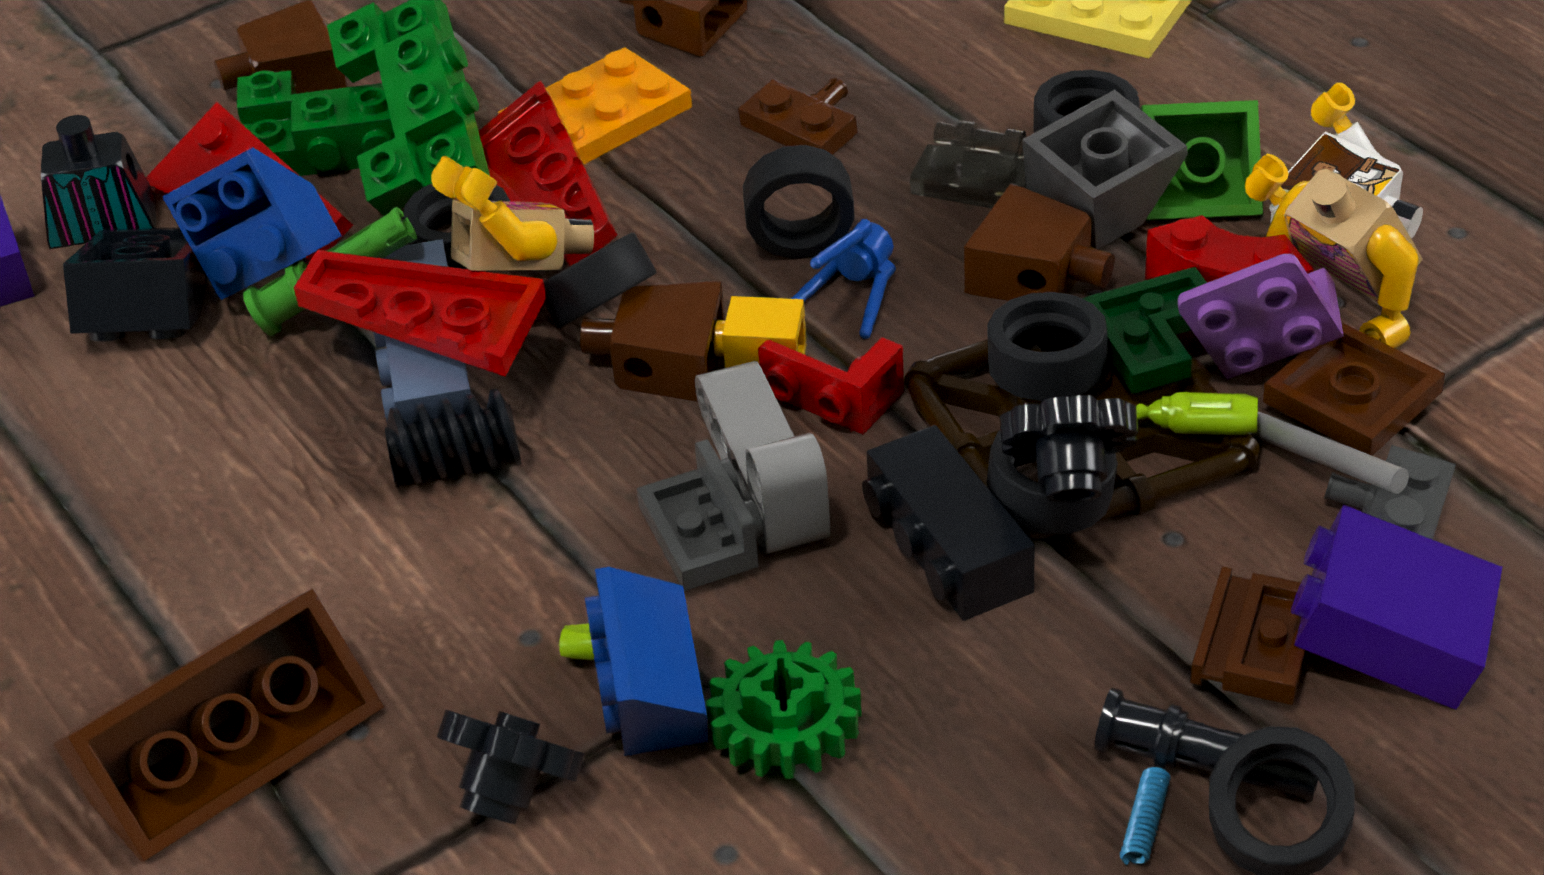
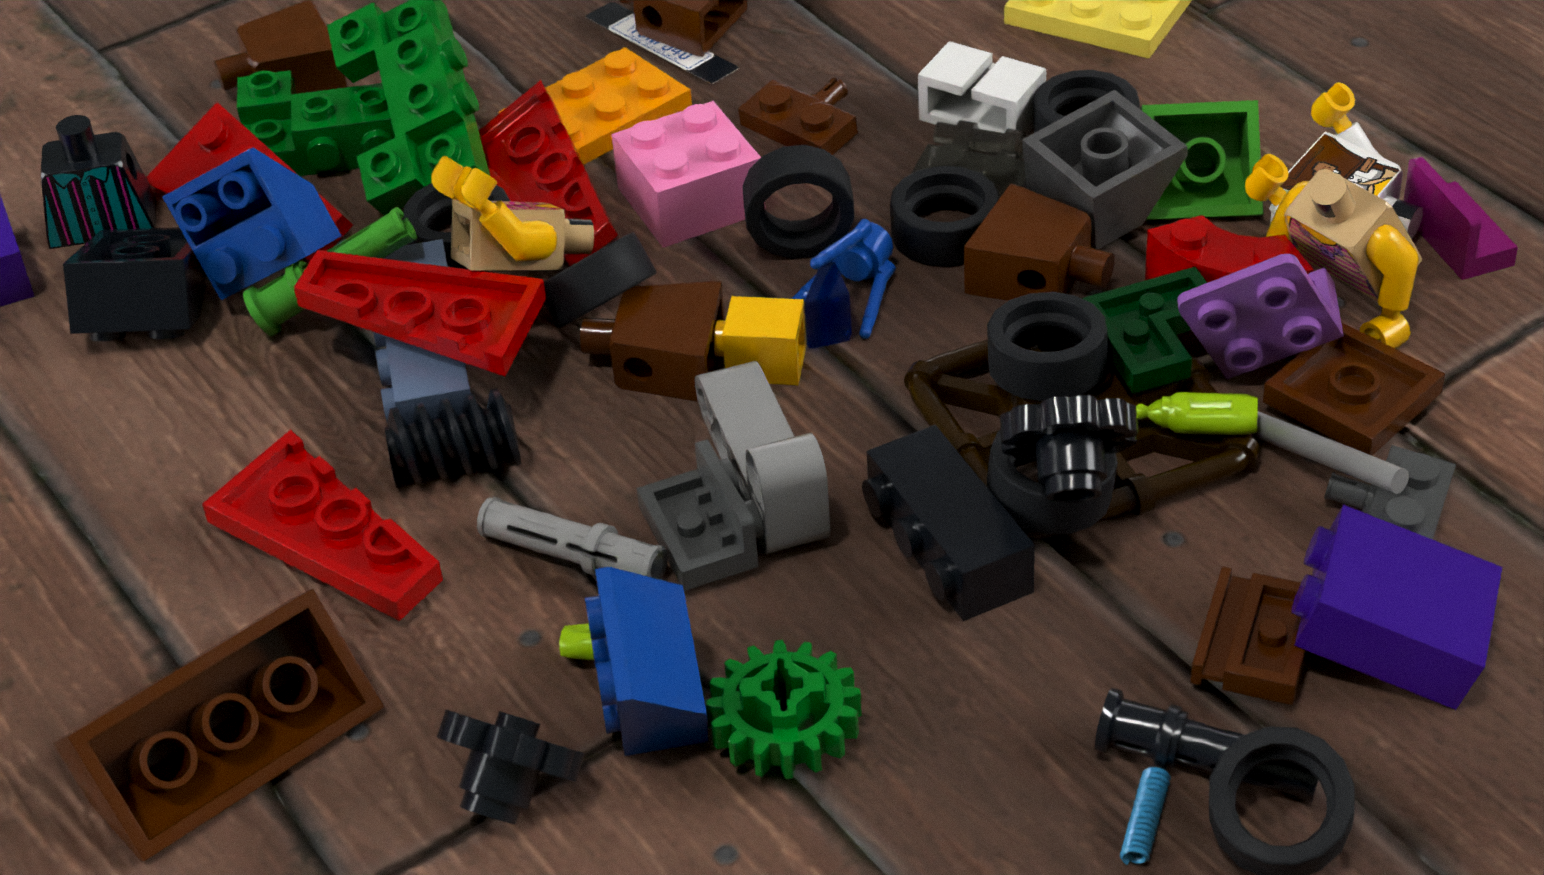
(320, 526): none -> red wing
(570, 540): none -> light grey pin
(622, 22): none -> sticker
(684, 172): none -> bright pink brick
(827, 309): none -> clear blue slope
(841, 397): red bracket -> none
(932, 191): none -> black tyre
(969, 87): none -> white piece
(1457, 224): none -> magenta panel

